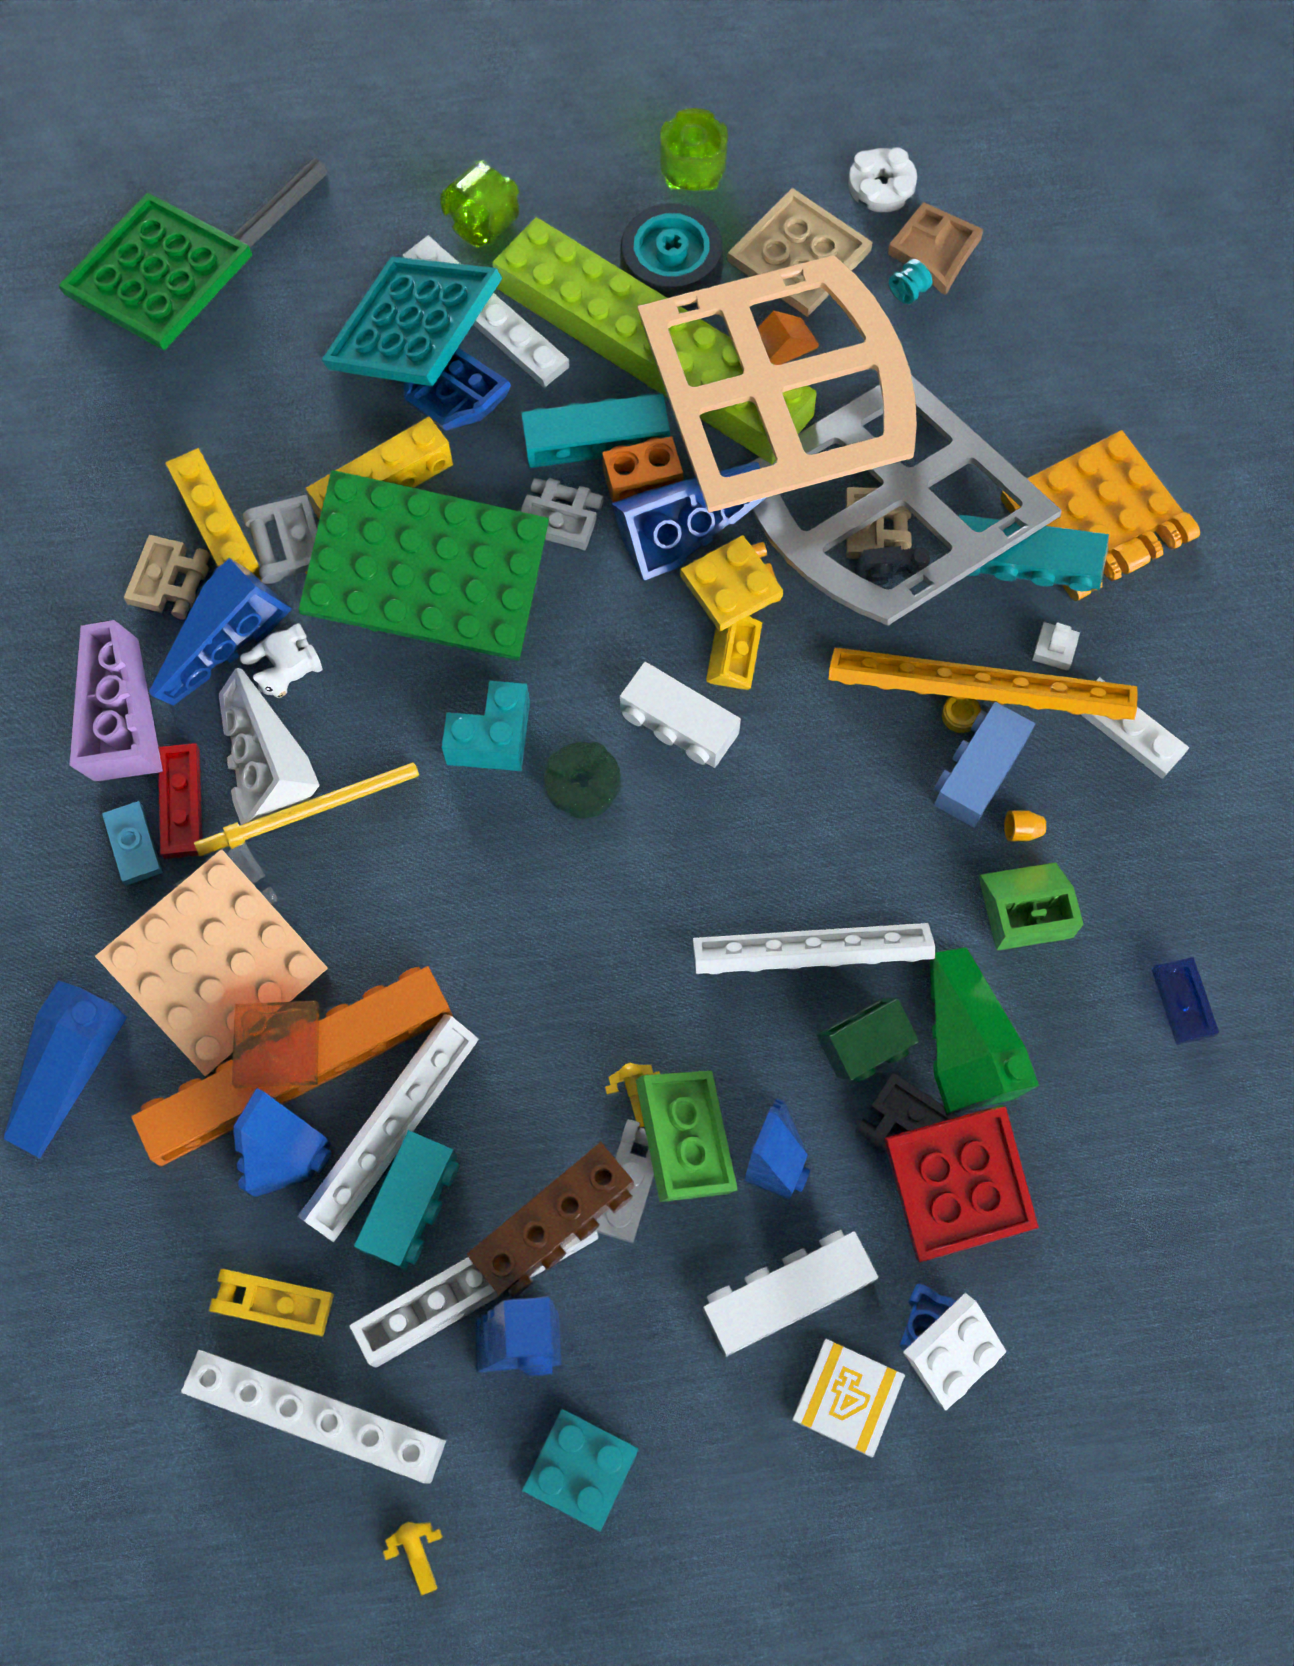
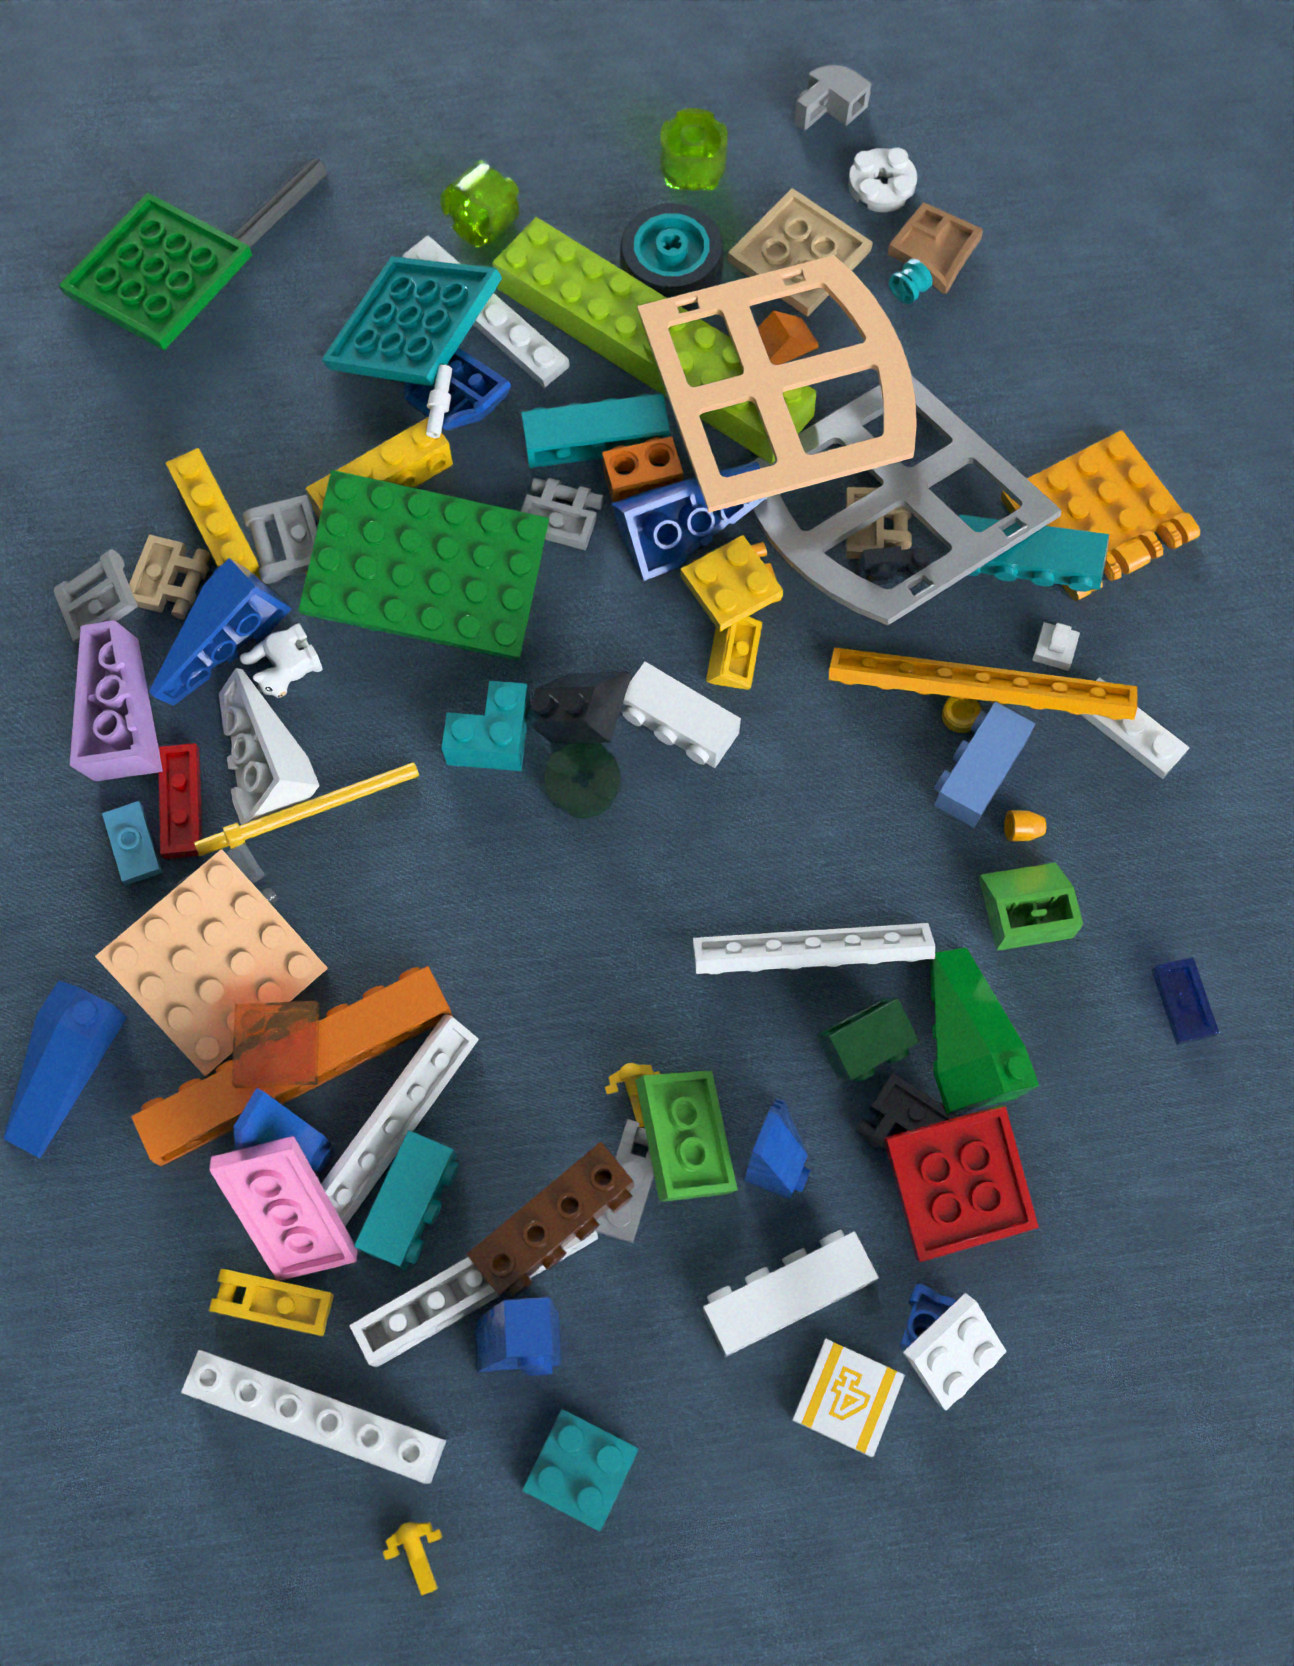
(102, 603): none -> light grey plate
(284, 1208): none -> bright pink plate
(439, 401): none -> white bar
(579, 707): none -> black slope
(833, 91): none -> light grey brick

